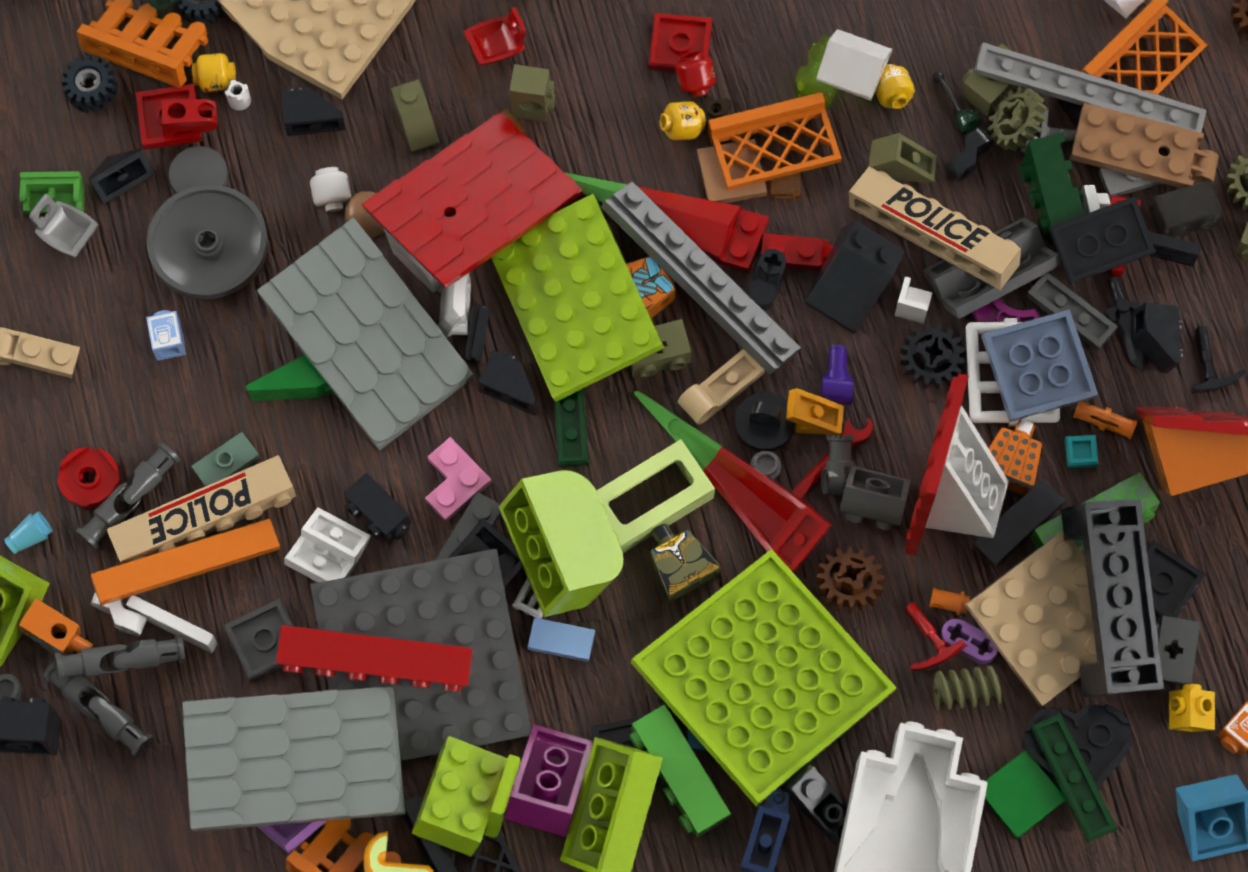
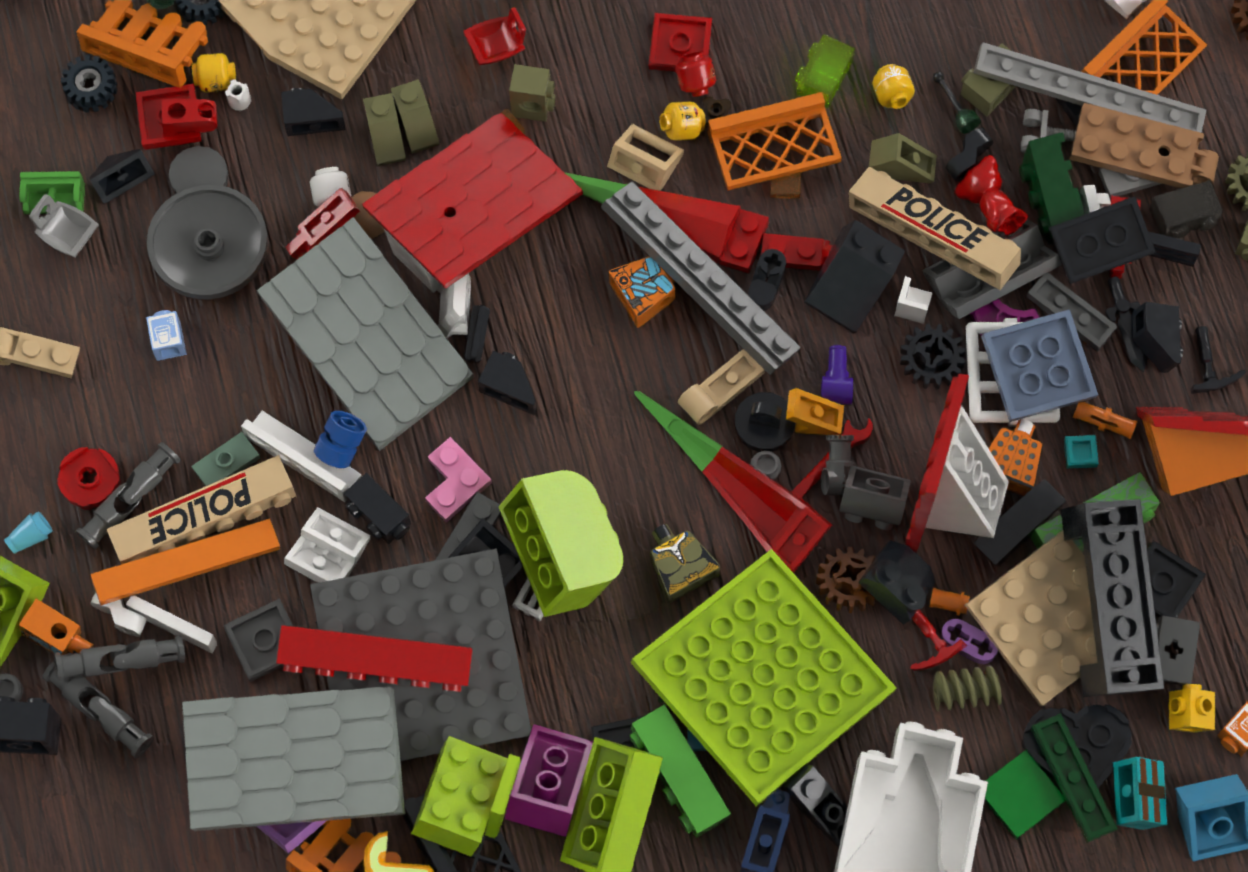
(291, 381): green slope -> none
(298, 454): none -> white fence
(322, 222): none -> hinge
(340, 439): none -> blue wheel
(384, 129): none -> olive slope
(561, 639): light blue tile -> none
(571, 430): dark green tile -> none
(576, 299): lime plate -> none
(640, 165): none -> tan tile
(667, 512): yellowish green piece -> none
(675, 352): olive brick -> none
(713, 178): medium nougat tile -> none
(853, 64): white slope -> none
(899, 580): none -> black slope
(982, 187): none -> red animal
(1017, 118): olive gear -> none
(1140, 793): none -> teal brick

